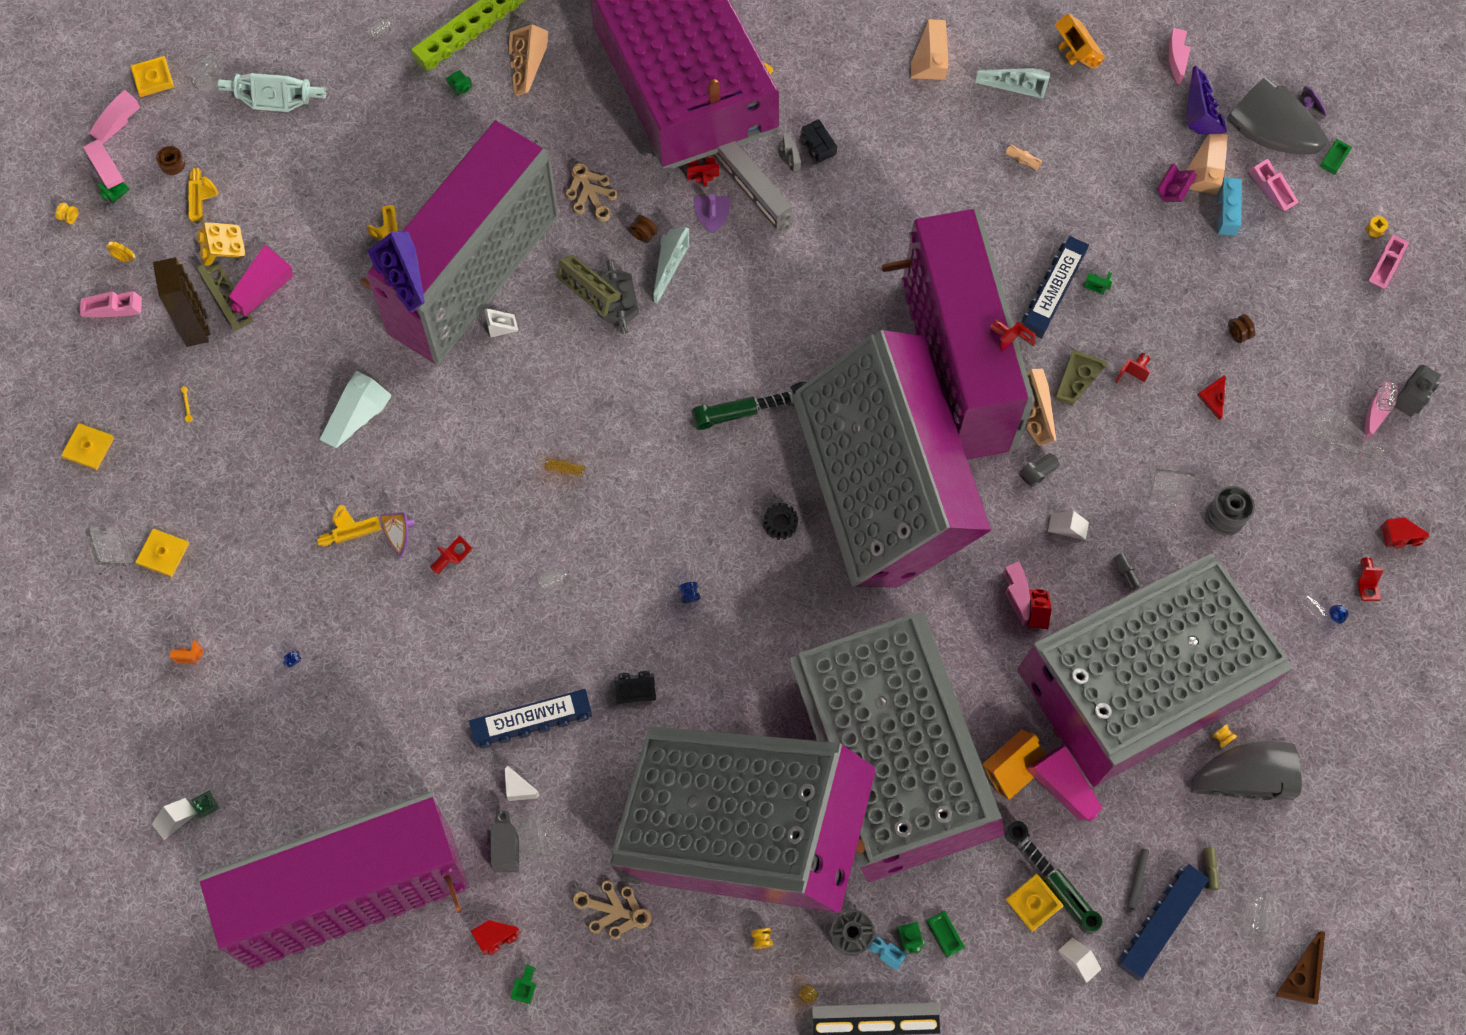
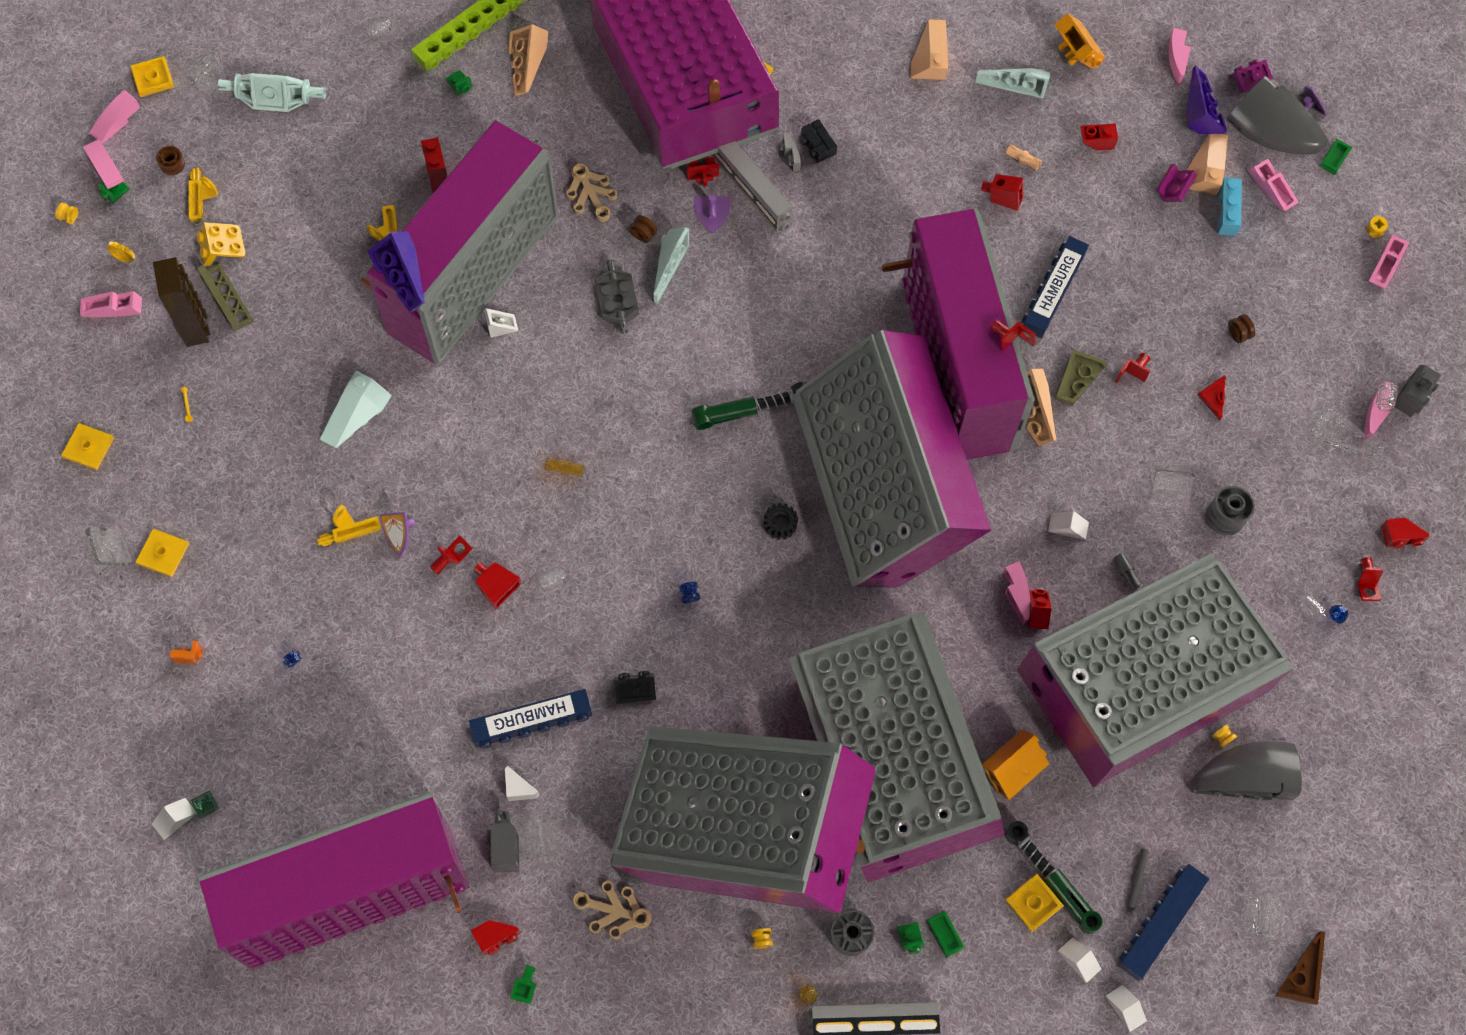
(260, 281): dark pink slope -> none
(434, 162): none -> red brick
(496, 583): none -> red torso
(587, 280): olive fence -> none
(889, 953): medium azure plate -> none
(1005, 191): none -> red torso
(1037, 471): dark grey piece -> none
(1066, 783): dark pink slope -> none
(1098, 284): green bracket -> none
(1100, 136): none -> red slope
(1127, 1007): none -> white slope
(1211, 868): olive piece -> none
(1251, 75): none -> magenta bracket

